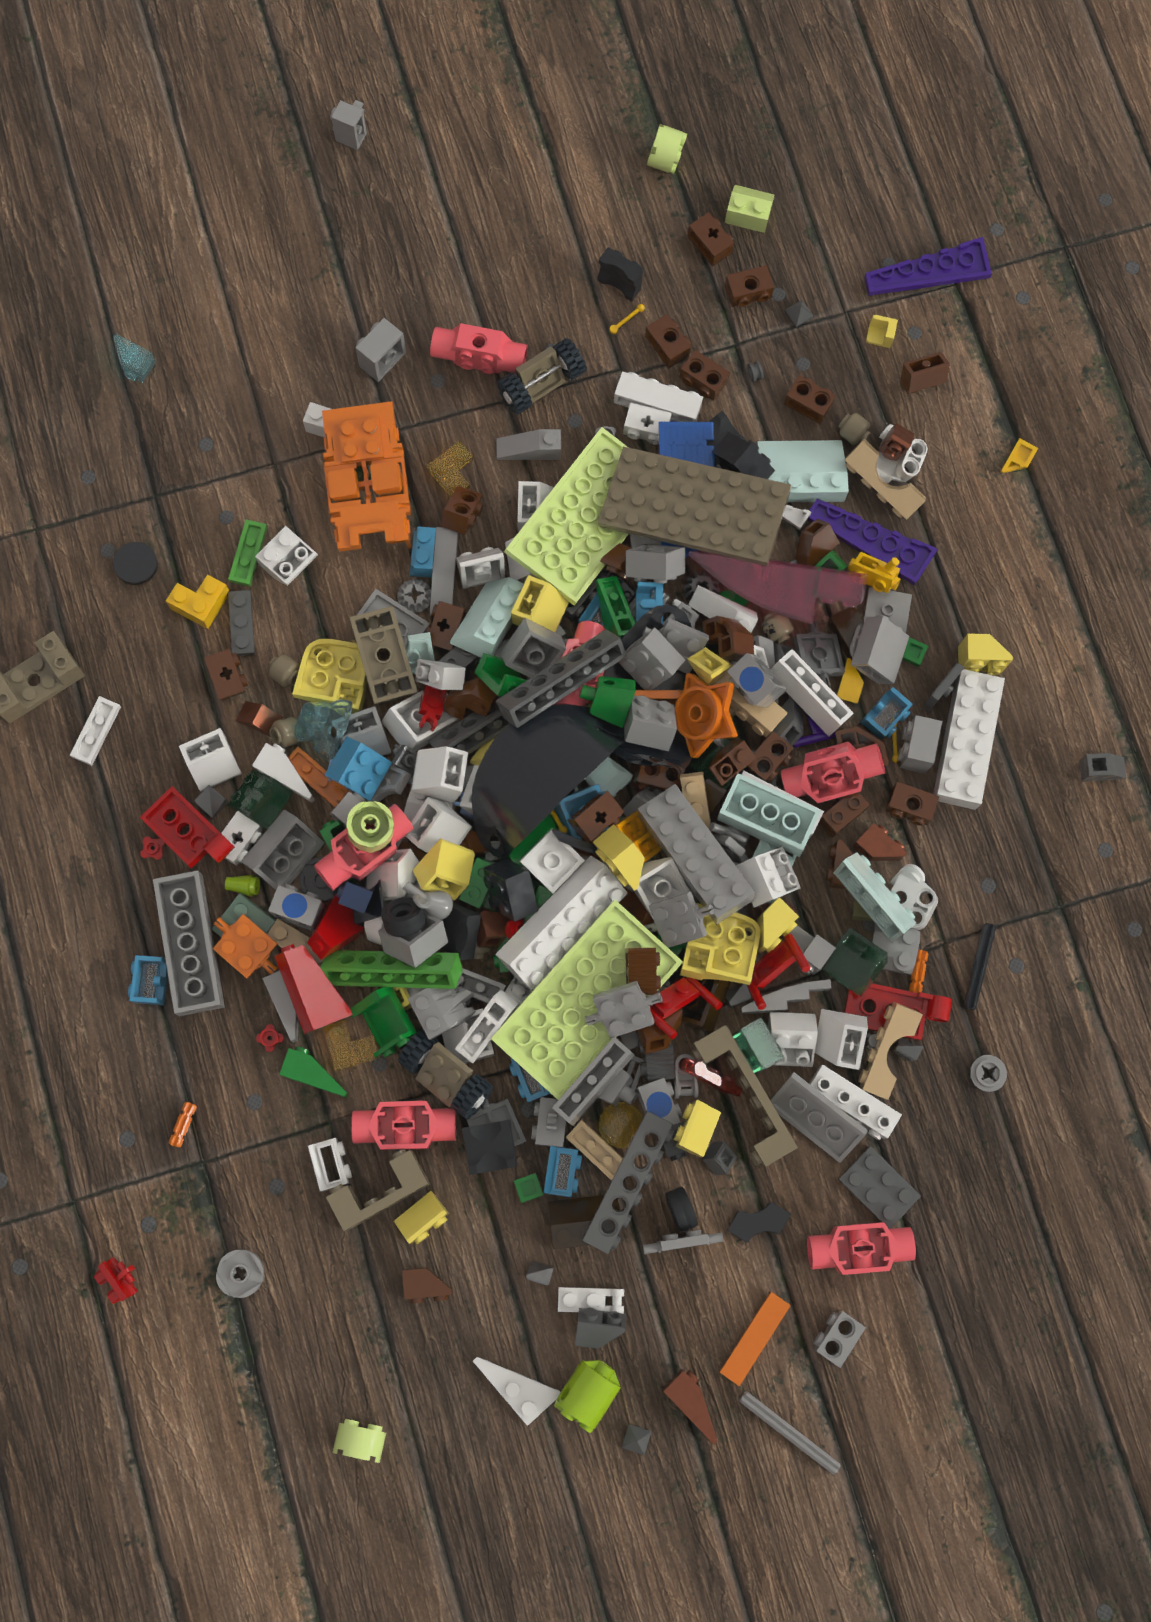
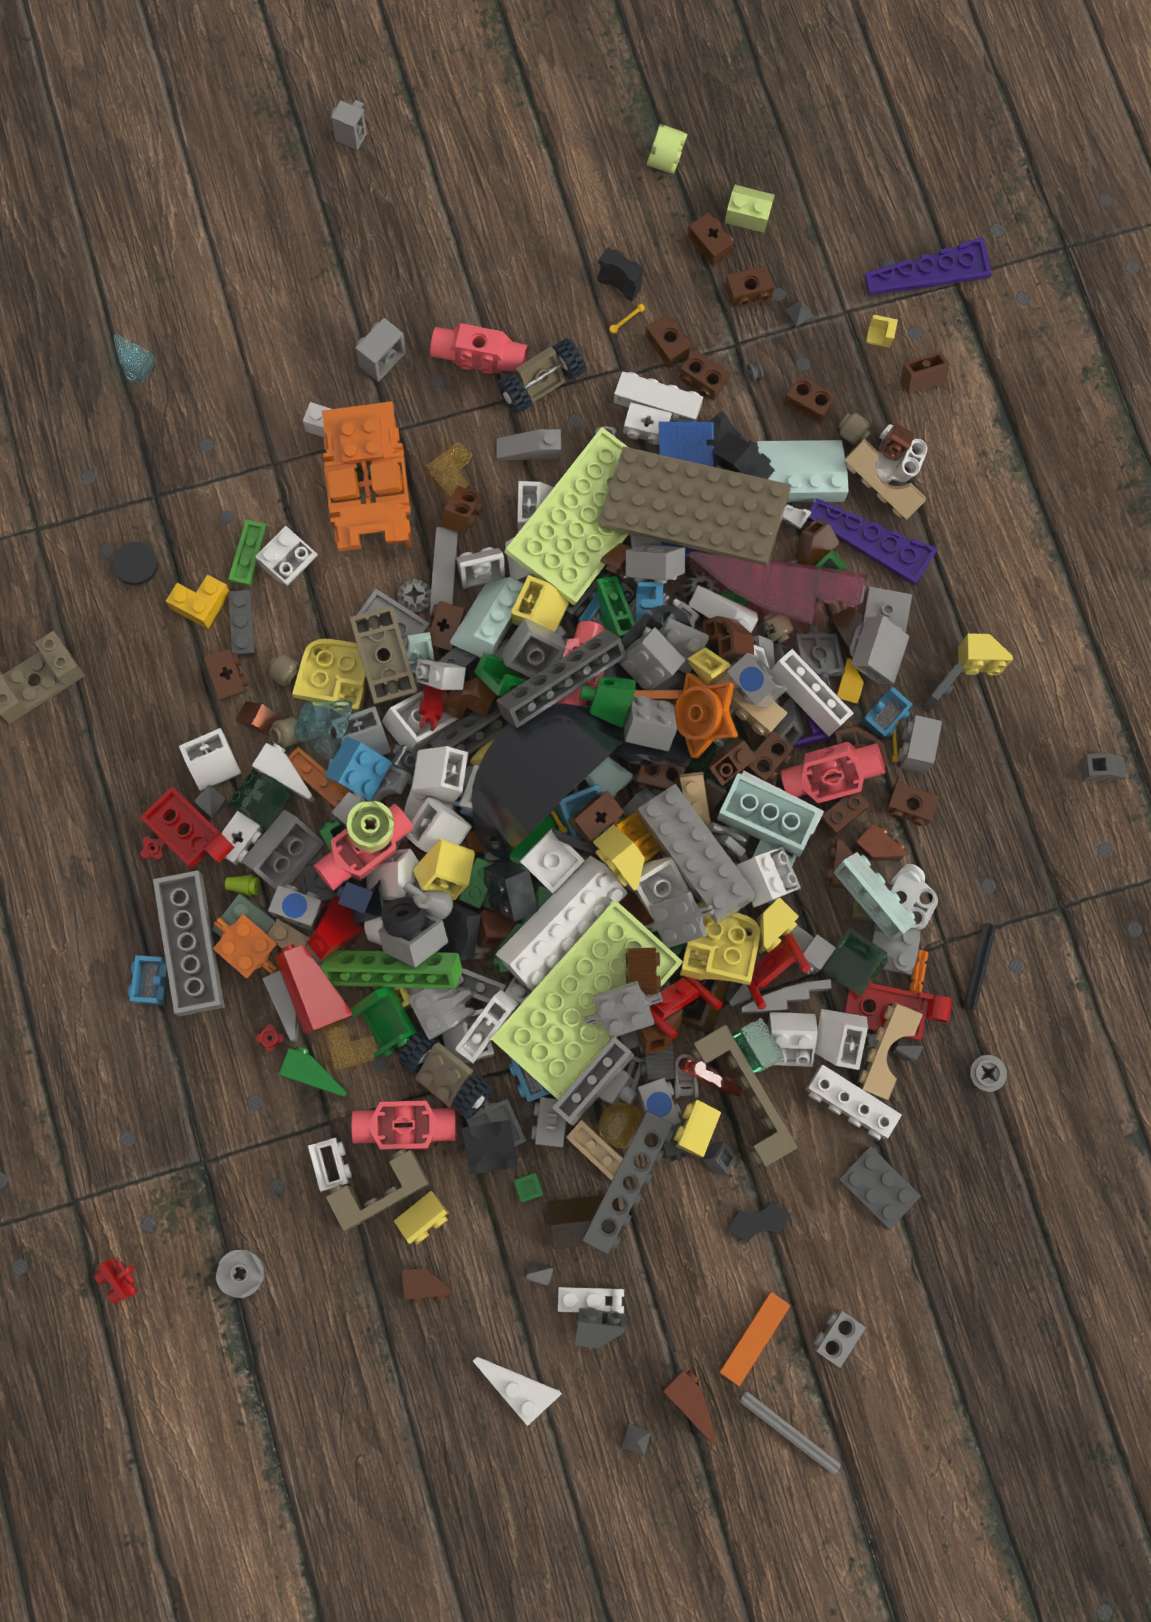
(95, 731): white plate -> none
(182, 1124): orange axle -> none
(359, 1441): yellowish green brick -> none
(423, 552): dark azure window -> none
(512, 927): red plate -> none
(561, 1171): dark azure window -> none
(588, 1393): lime cylinder -> none
(681, 1209): black tyre -> none
(692, 1238): light grey plate -> none
(817, 1117): light grey plate -> none
(861, 1248): coral brick -> none
(881, 575): yellow brick -> none
(914, 652): green tile -> none
(968, 739): white brick -> none
(1019, 457): yellow slope -> none

